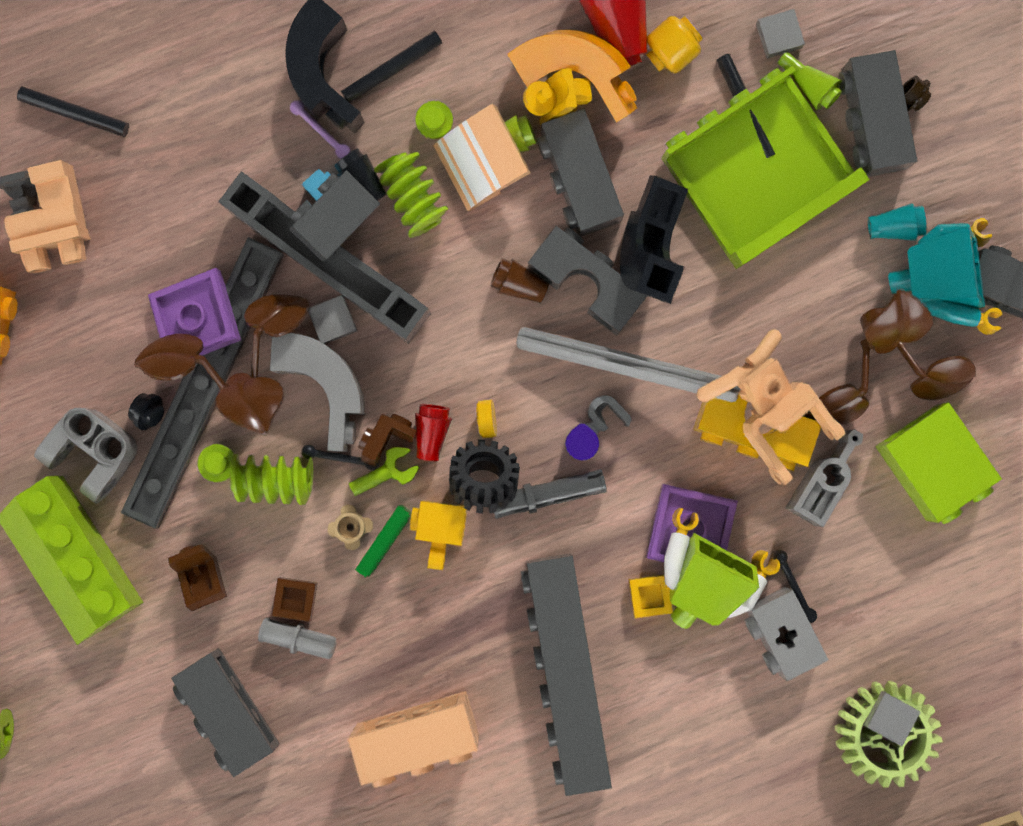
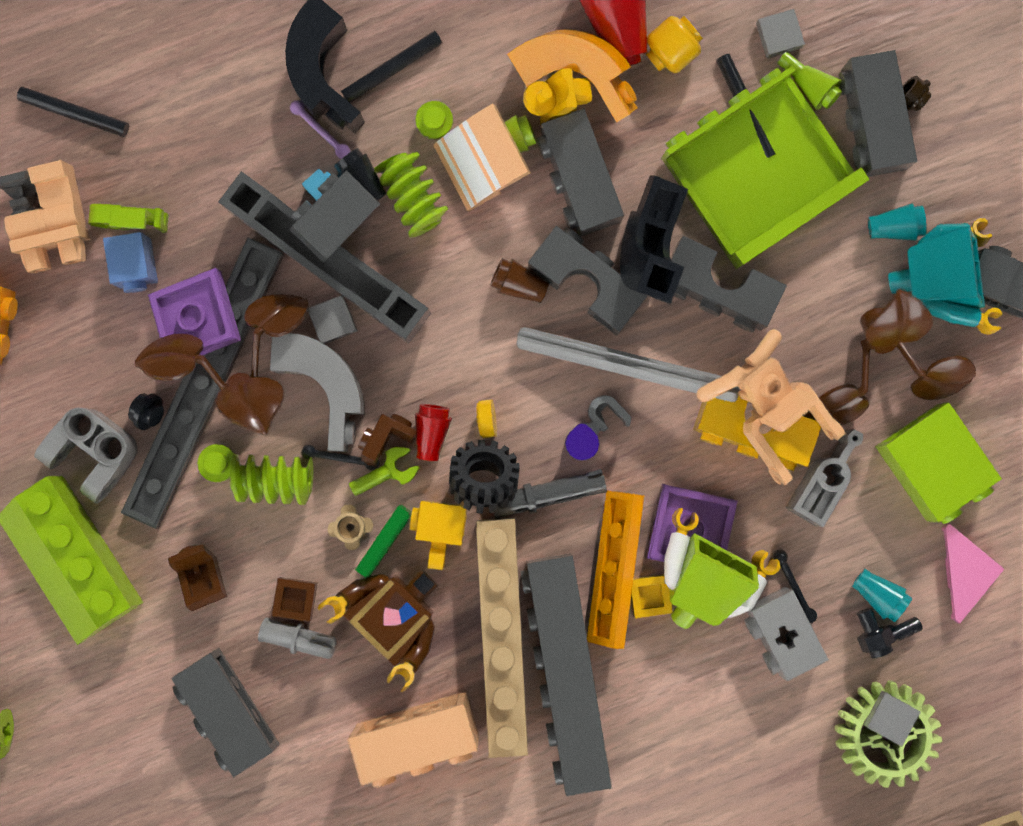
(127, 218): none -> lime piece
(130, 261): none -> medium blue brick
(390, 618): none -> reddish brown torso
(501, 637): none -> tan arch
(615, 569): none -> light orange plate
(749, 305): none -> dark grey arch
(878, 639): none -> black piece
(884, 596): none -> teal cone
(968, 572): none -> bright pink tile

